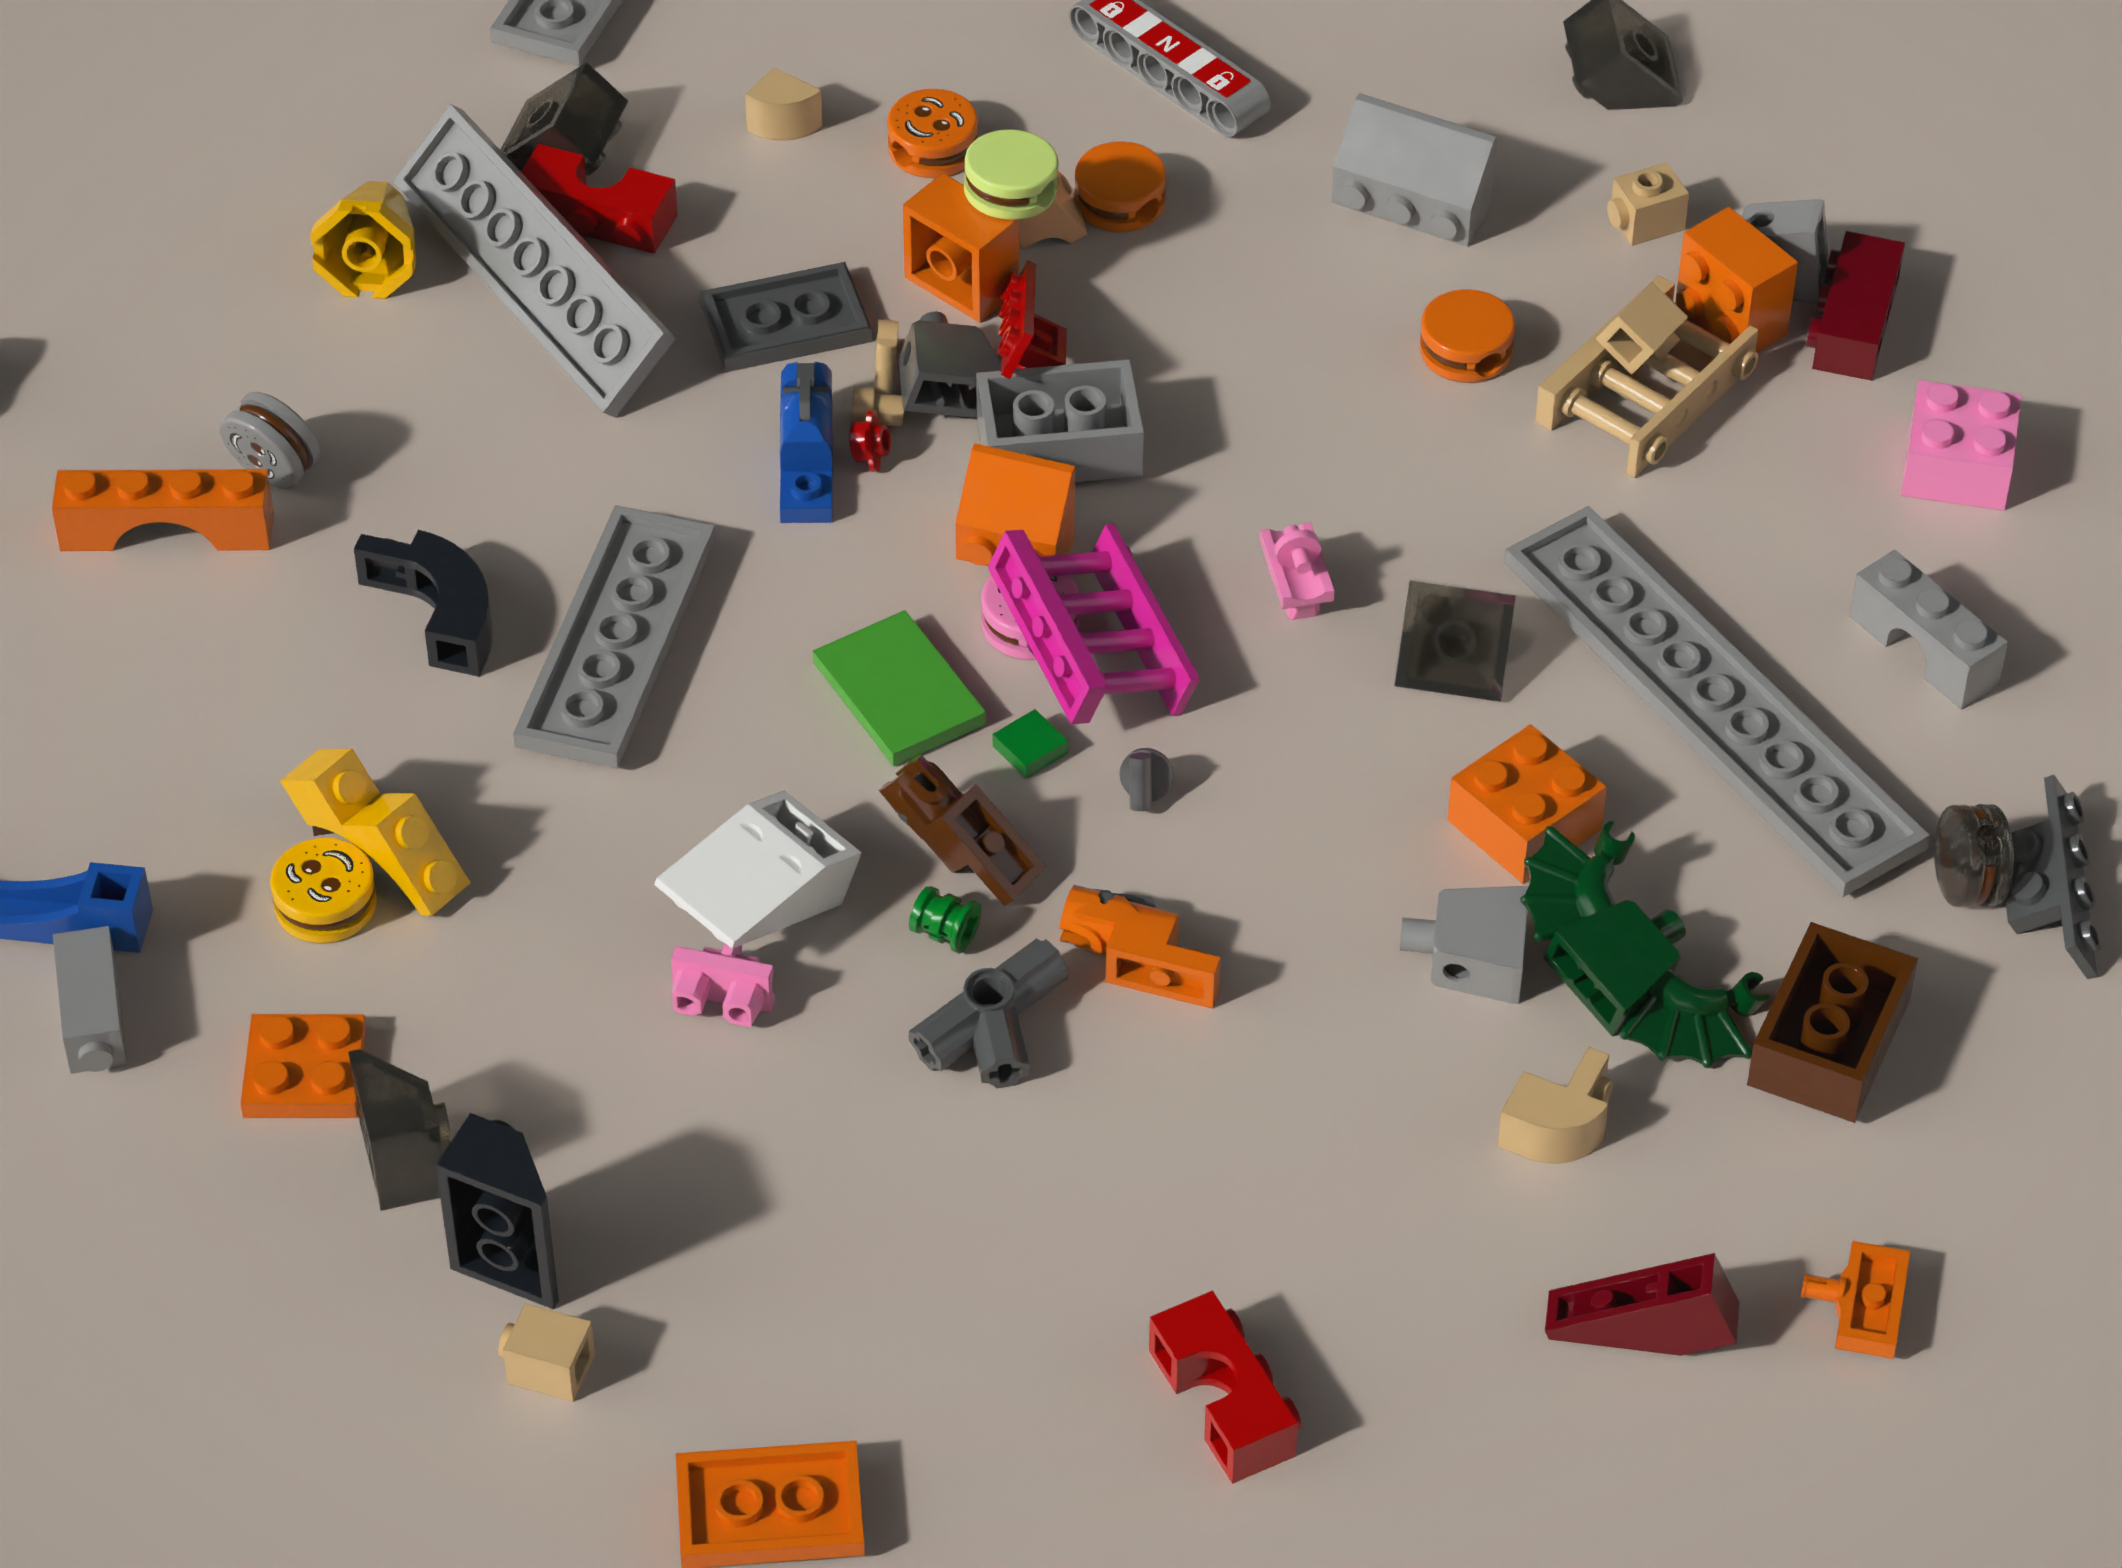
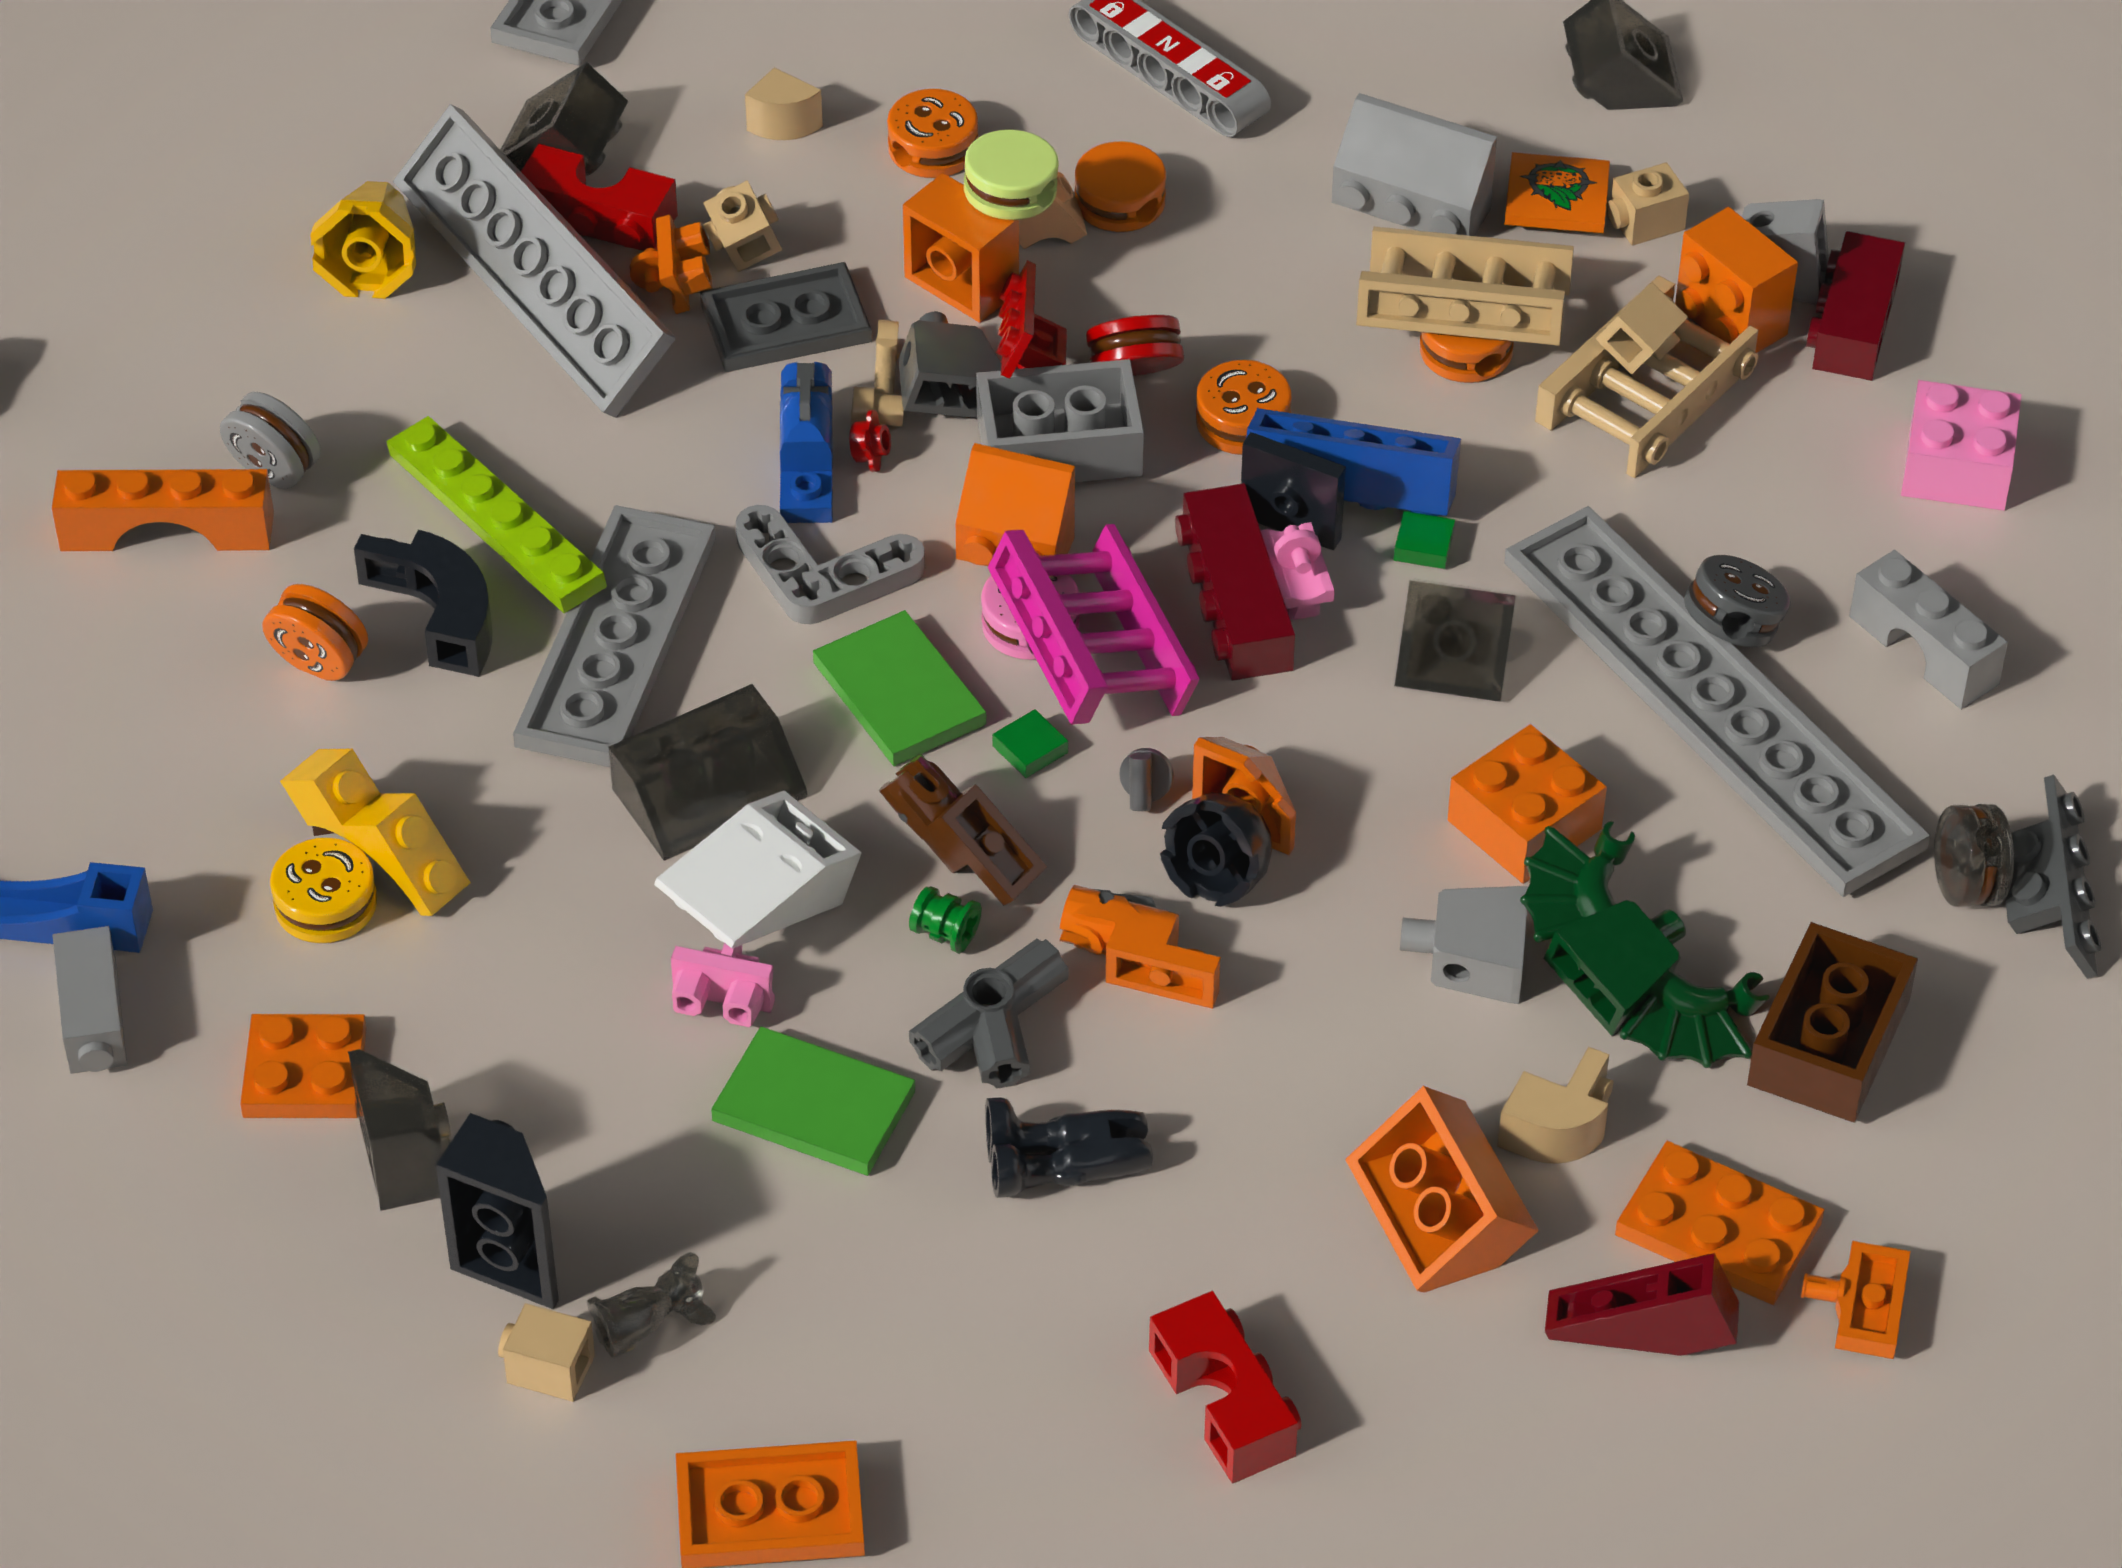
(315, 632): none -> orange head
(497, 514): none -> lime plate
(640, 1310): none -> clear smoke animal
(676, 264): none -> orange hips
(703, 769): none -> clear smoke slope
(742, 225): none -> tan brick
(813, 1100): none -> bright green tile
(823, 582): none -> light grey beam
(1082, 1144): none -> black piece
(1146, 340): none -> red head
(1216, 847): none -> black cylinder
(1230, 398): none -> orange head
(1236, 582): none -> dark red brick
(1251, 775): none -> orange slope
(1293, 488): none -> black plate
(1381, 462): none -> blue brick
(1424, 540): none -> green tile
(1440, 1191): none -> orange slope
(1465, 285): none -> tan fence
(1557, 192): none -> orange slope
(1703, 1208): none -> orange plate
(1737, 601): none -> dark grey head

